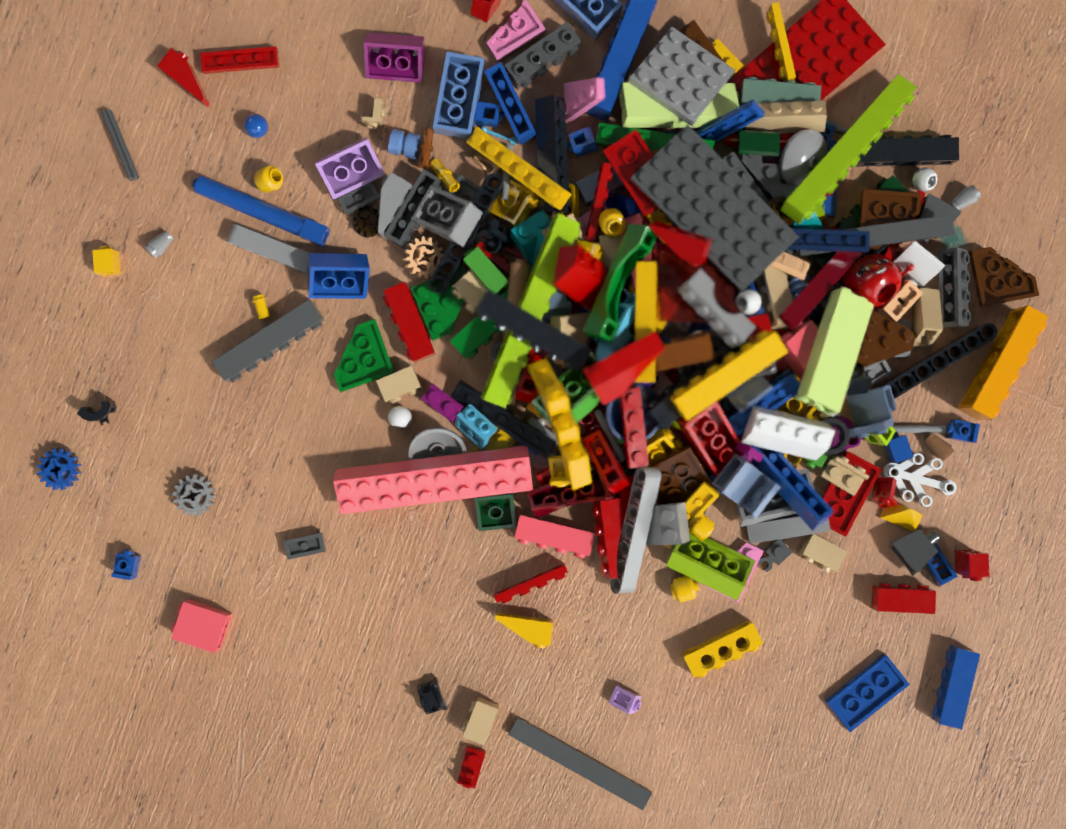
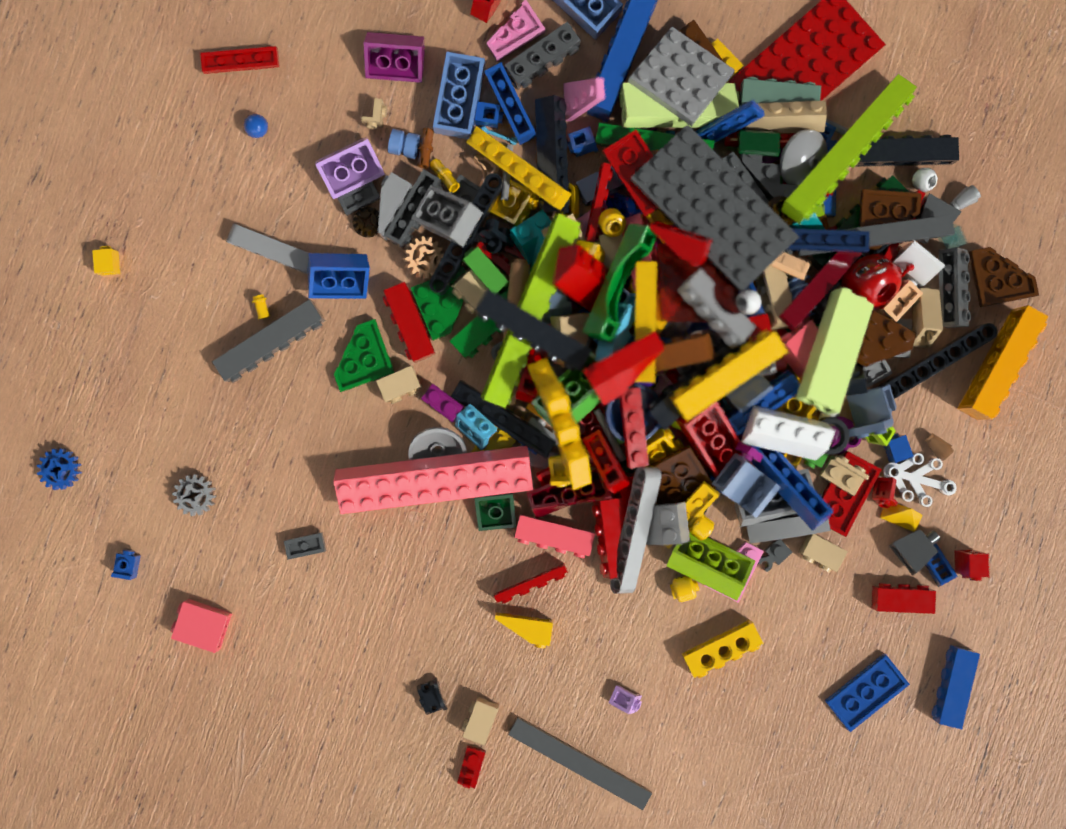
(106, 408): black piece -> none
(120, 145): dark grey axle -> none
(159, 244): light grey cone -> none
(180, 70): red slope -> none
(261, 210): blue brick -> none
(268, 179): yellow head -> none
(399, 417): white piece -> none
(779, 37): yellow plate -> none
(920, 428): light grey bar -> none
(969, 434): blue brick -> none

